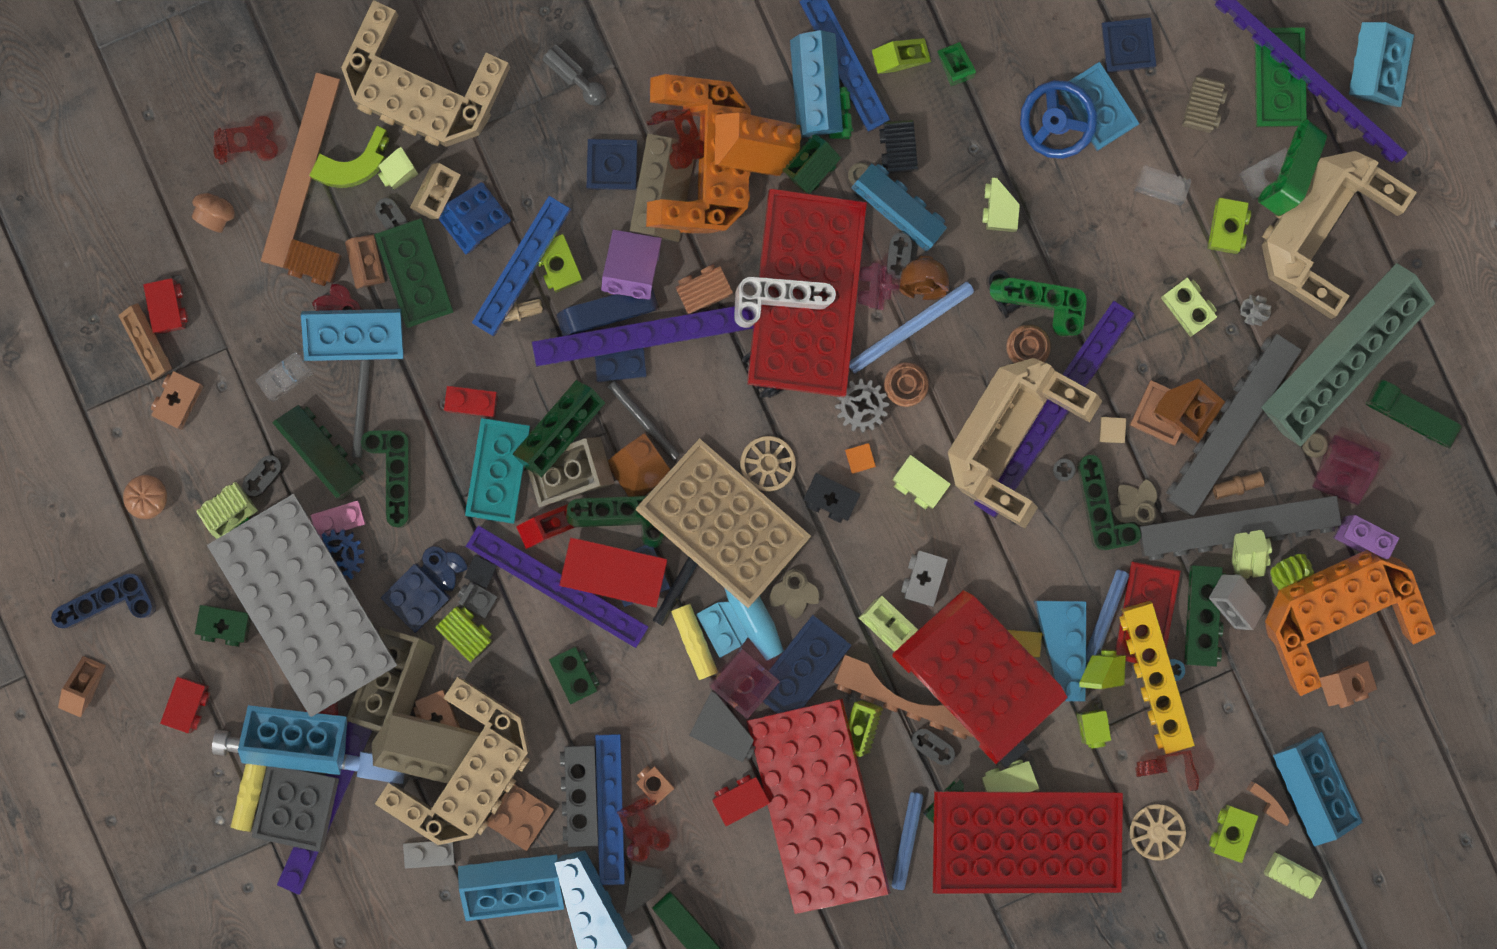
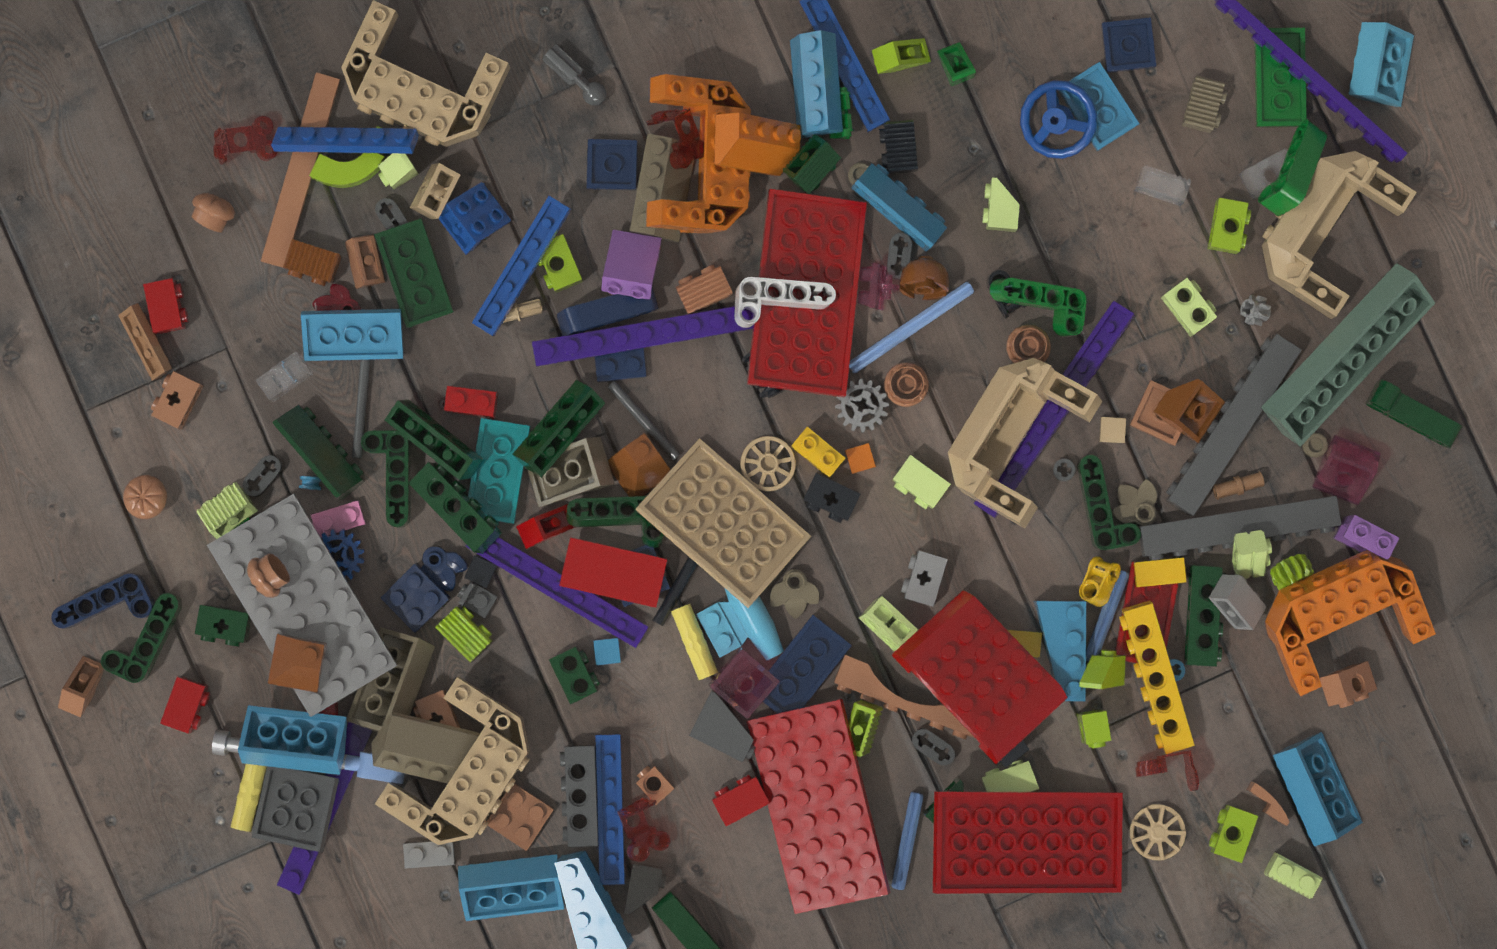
(147, 634): none -> dark green beam
(268, 575): none -> nougat piece
(297, 663): none -> dark orange slope
(310, 483): none -> dark azure bush
(345, 140): none -> blue plate
(426, 485): none -> dark green brick
(433, 439): none -> dark green brick
(607, 651): none -> dark azure tile
(818, 452): none -> yellow brick
(1100, 580): none -> yellow piece
(1159, 572): none -> yellow tile

